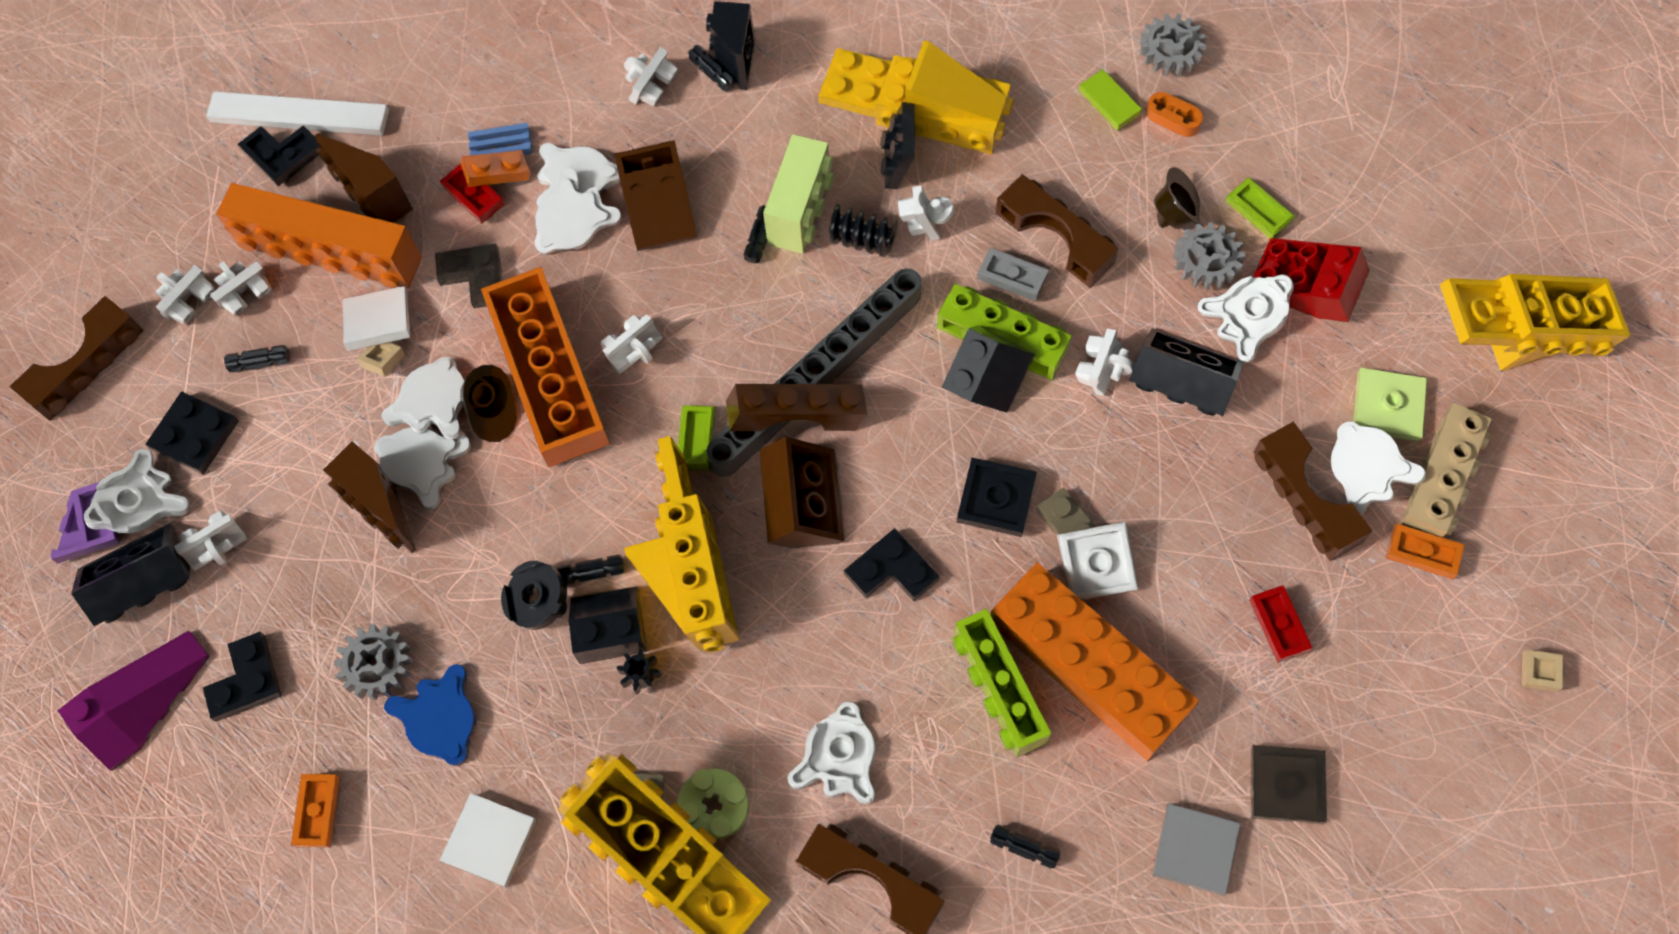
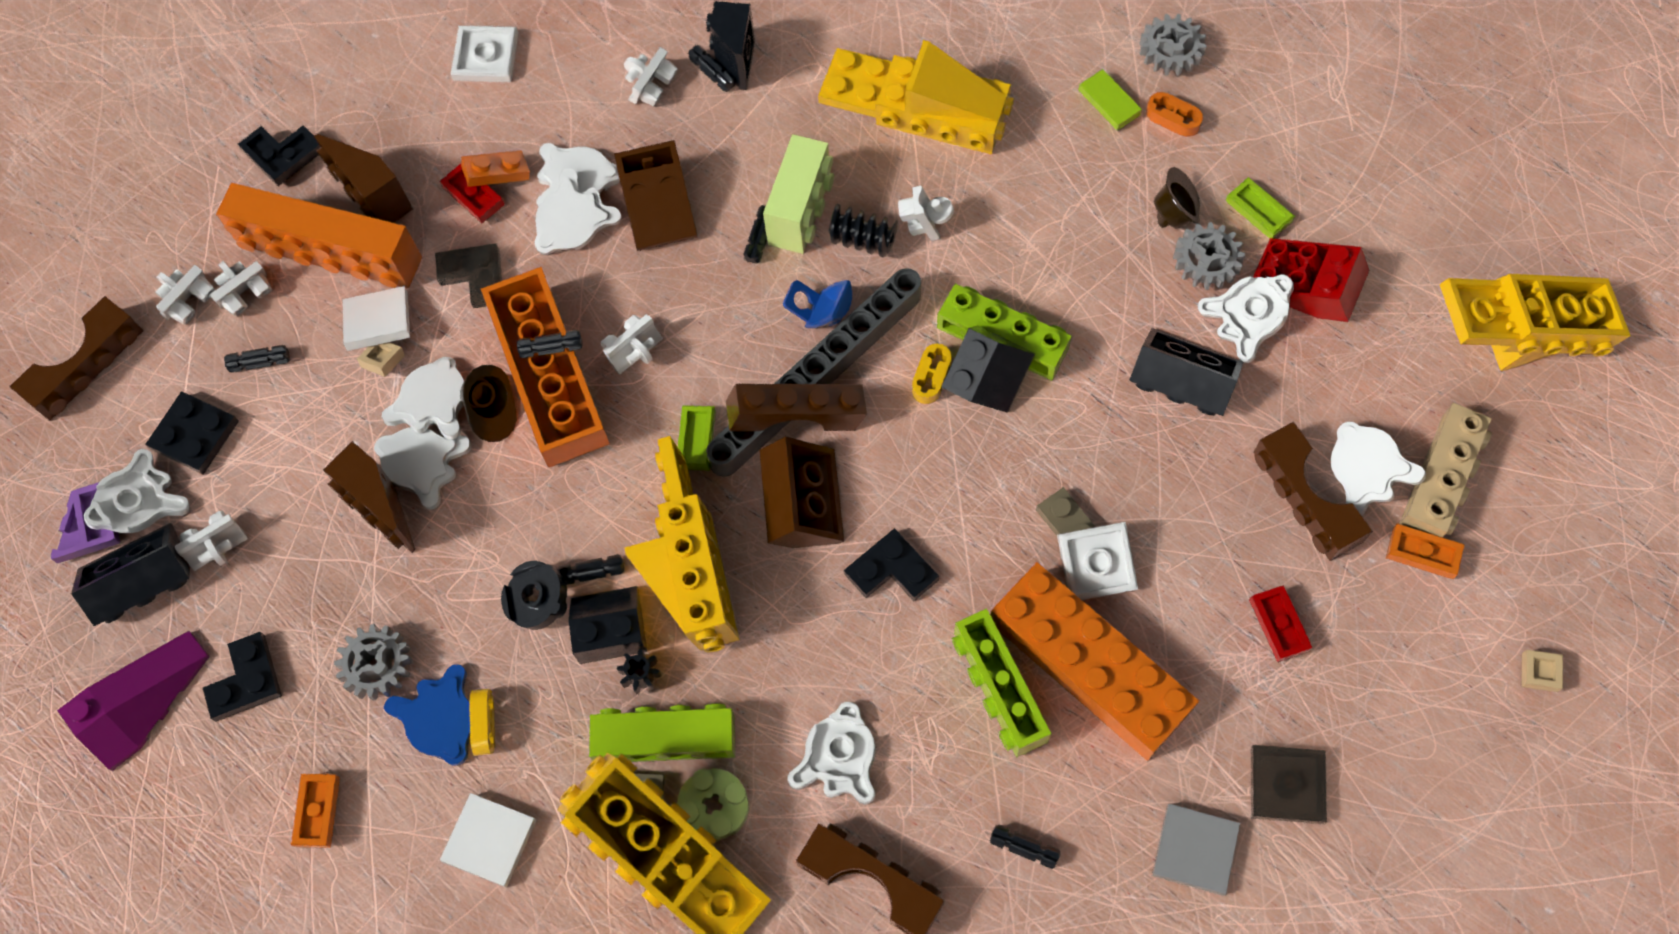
(296, 112): white tile -> none
(482, 722): none -> yellow beam
(484, 53): none -> white tile
(500, 138): medium blue tile -> none
(549, 344): none -> black axle
(664, 734): none -> lime brick
(827, 306): none -> blue piece
(898, 145): black plate -> none
(924, 372): none -> yellow beam
(996, 497): black plate -> none
(1012, 274): light grey plate -> none
(1029, 206): reddish brown arch -> none
(1109, 363): white hips -> none
(1390, 403): yellowish green plate -> none

